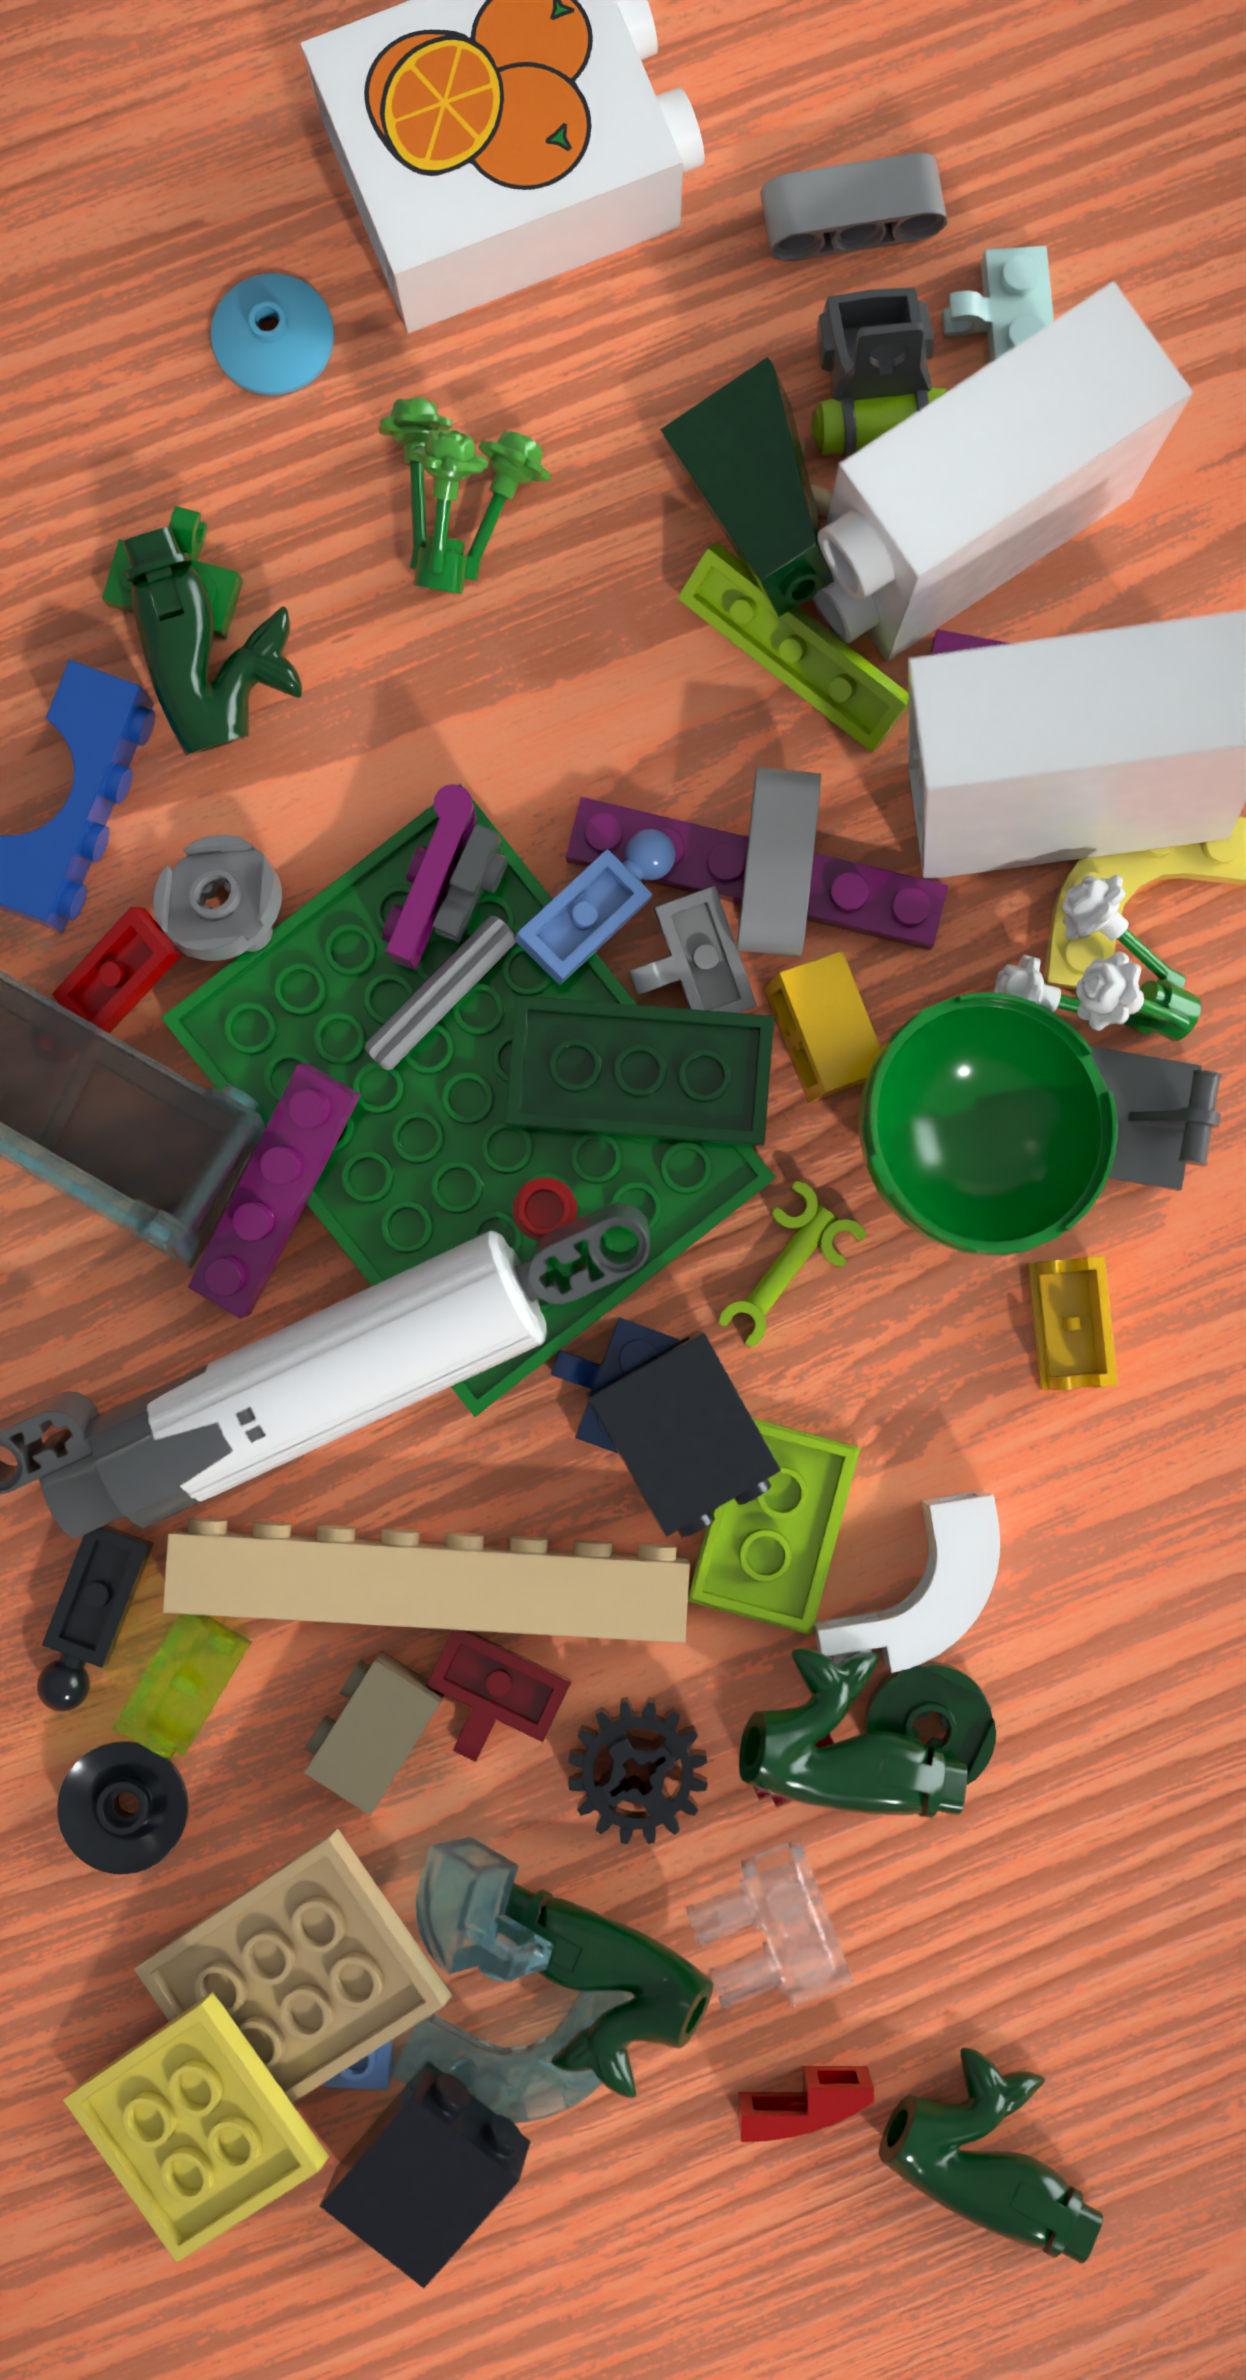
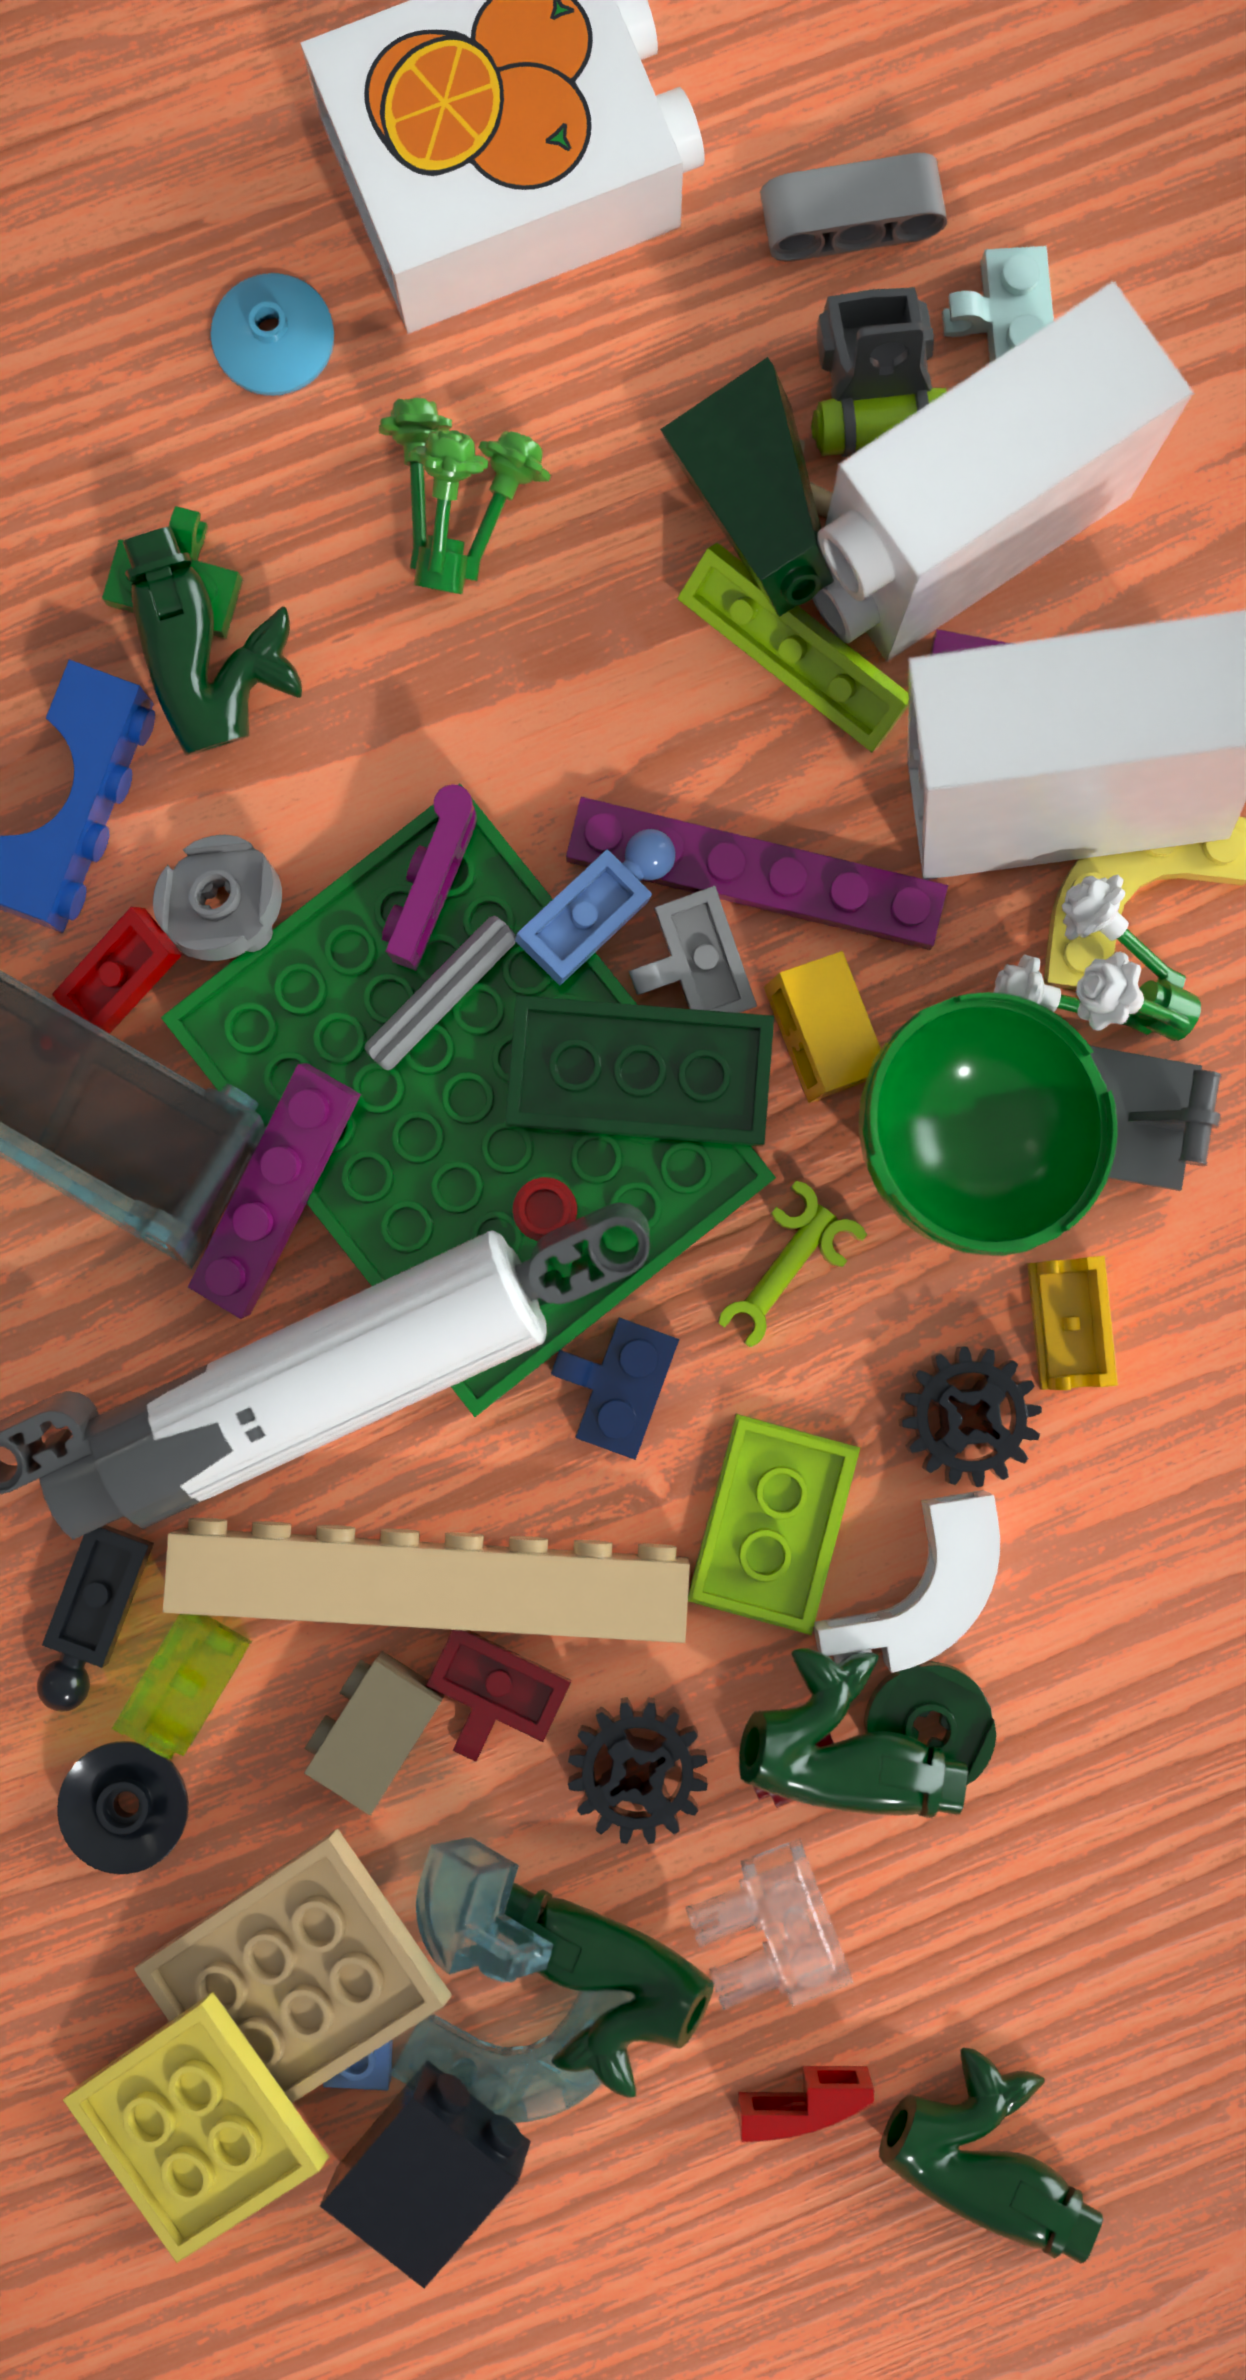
(477, 870): dark grey plate -> none
(684, 1435): black brick -> none
(779, 861): light grey beam -> none
(989, 1393): none -> black gear

